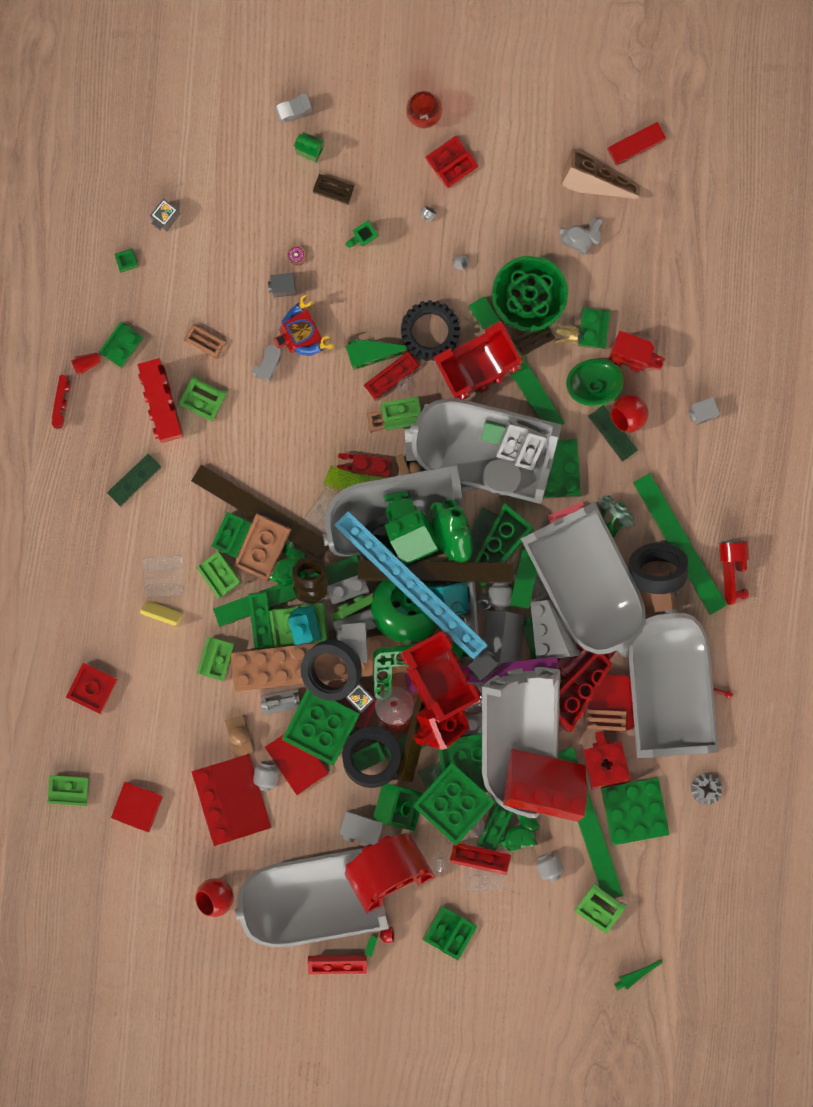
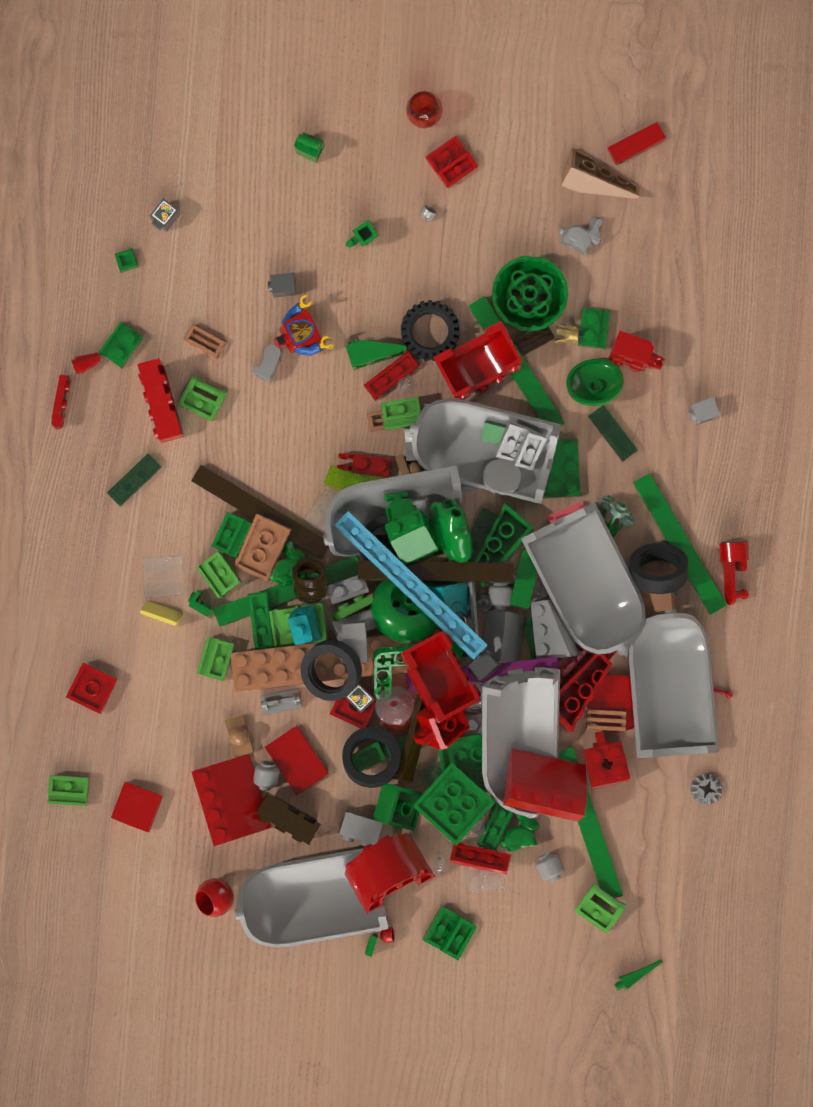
(201, 607): none -> green bracket
(287, 818): none -> dark brown wedge
(294, 109): light grey leg -> none
(296, 255): tile -> none
(321, 727): green plate -> none
(332, 196): dark brown tile -> none
(337, 964): red plate -> none
(461, 262): light grey hinge -> none
(629, 413): red helmet -> none
(635, 811): green plate -> none

